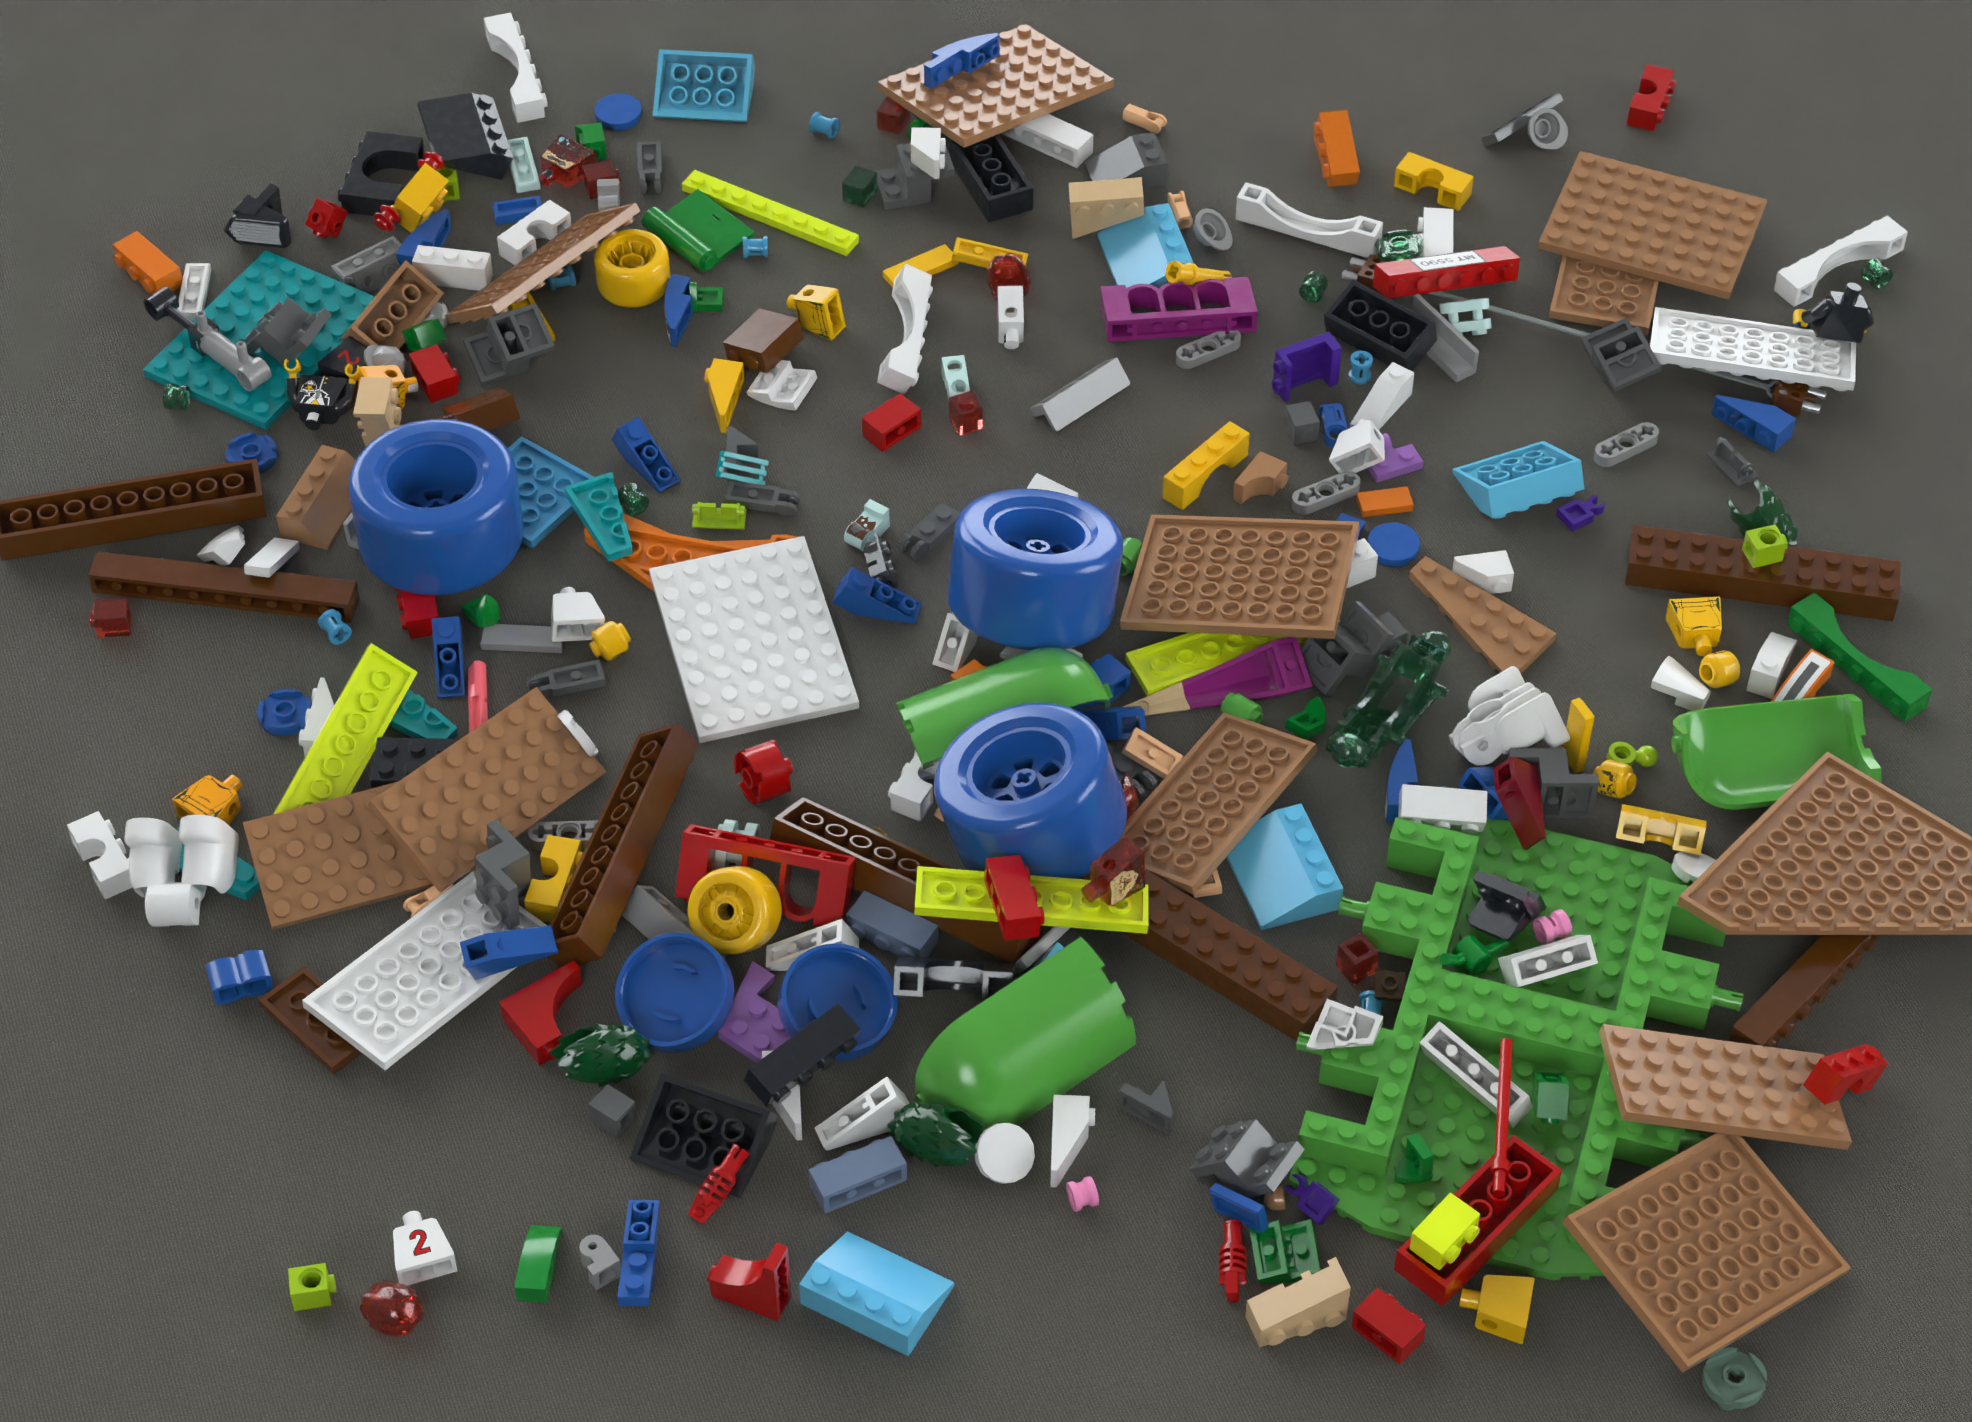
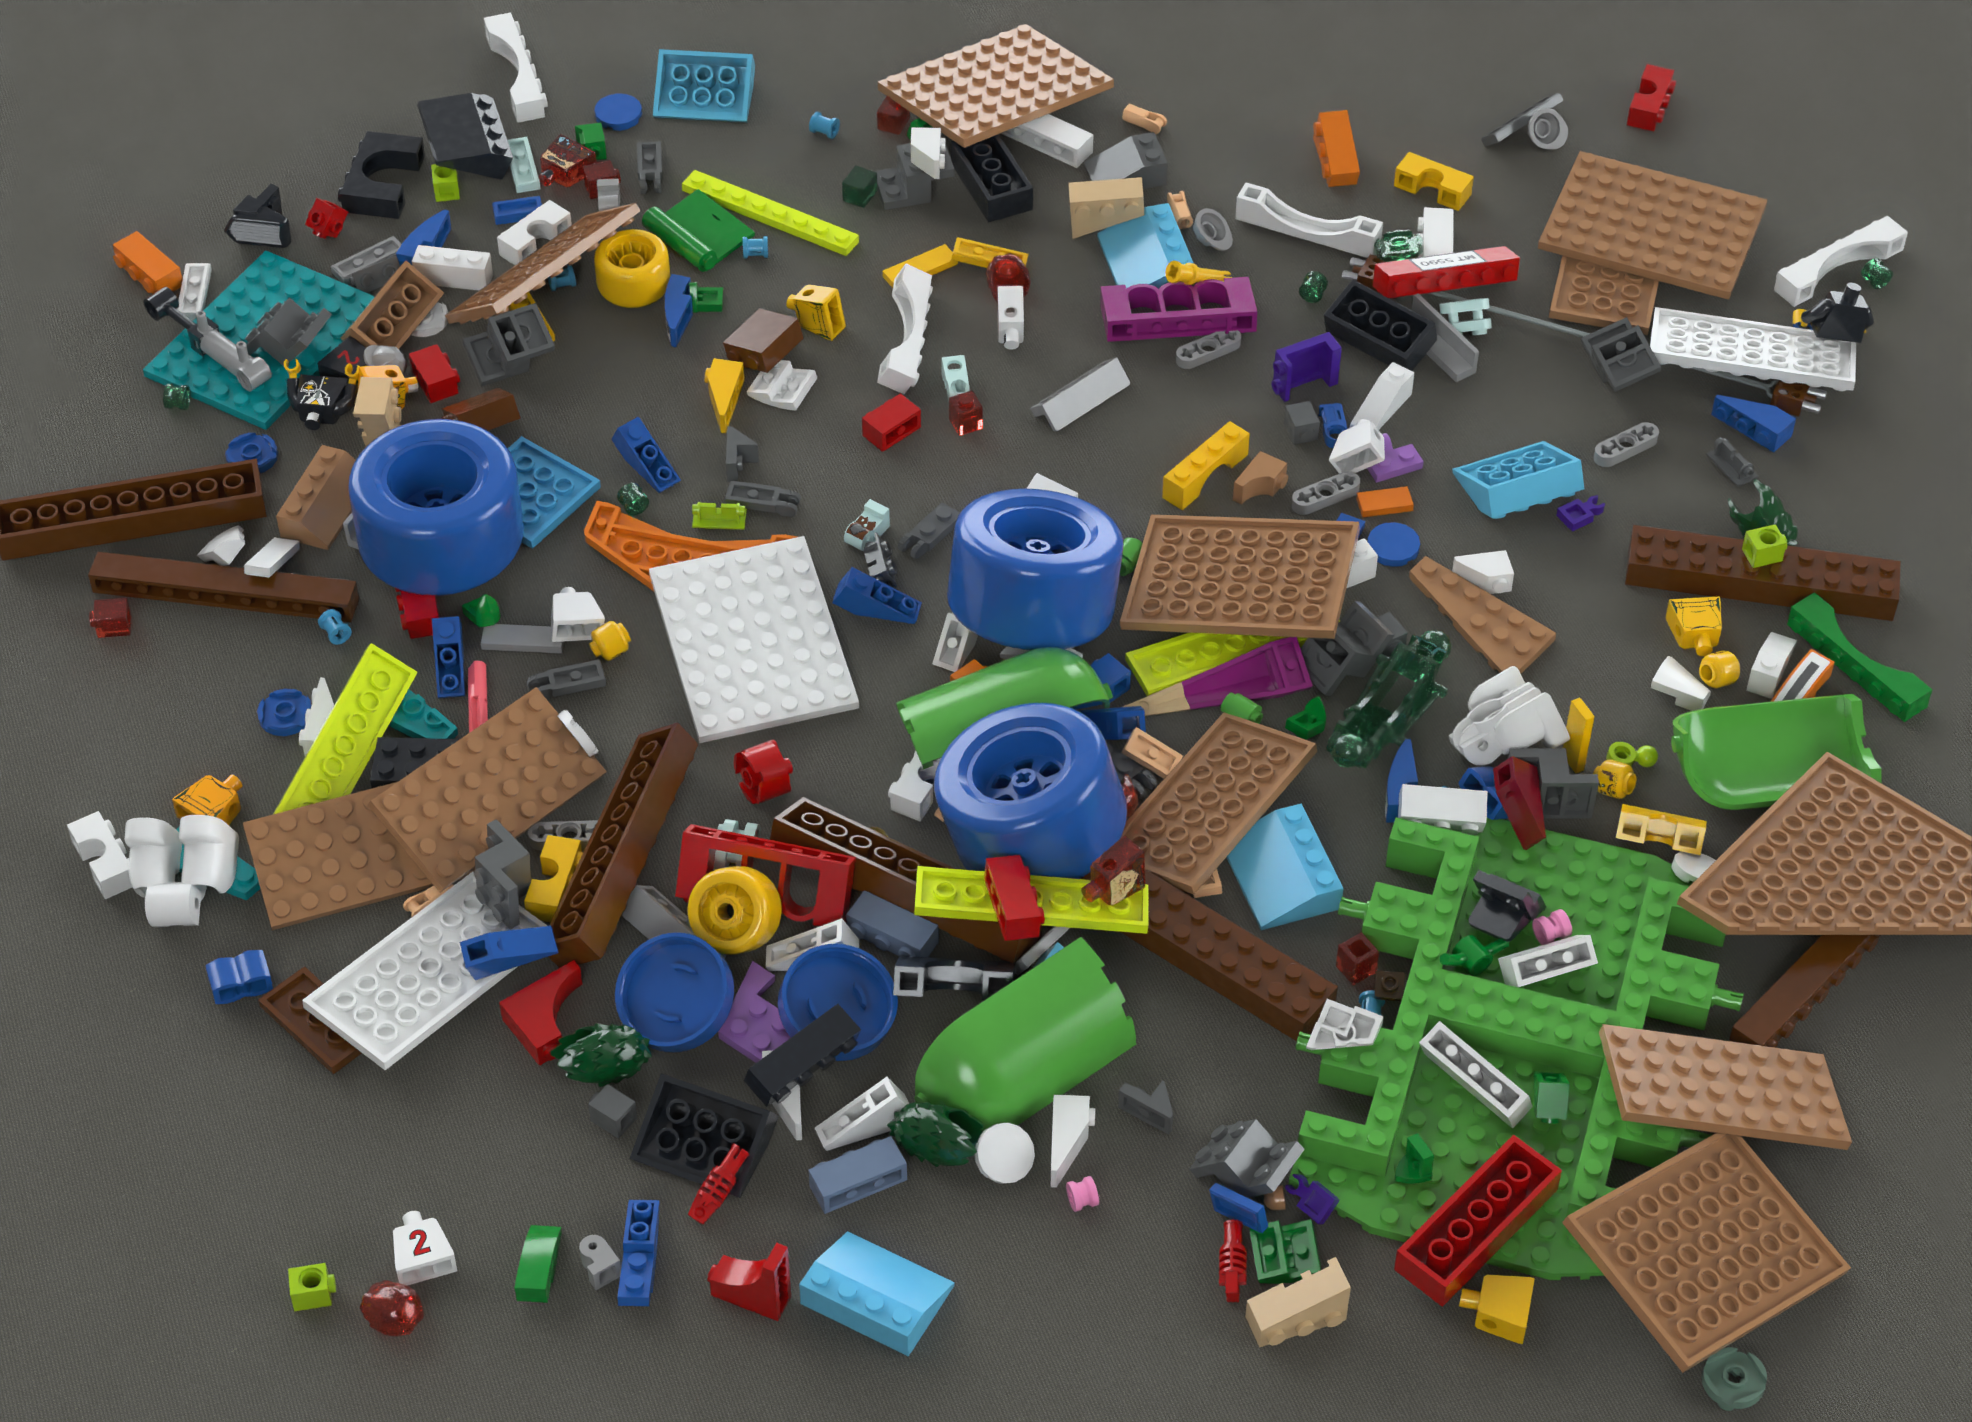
(418, 198): yellow brick -> none
(424, 335): green window -> none
(601, 514): teal wing -> none
(760, 471): teal tile -> none
(961, 56): blue slope -> none
(1354, 373): dark azure bush -> none
(1388, 1325): red brick -> none
(1445, 1232): neon yellow brick -> none
(1500, 1164): red bar -> none
(1851, 1069): red arch -> none

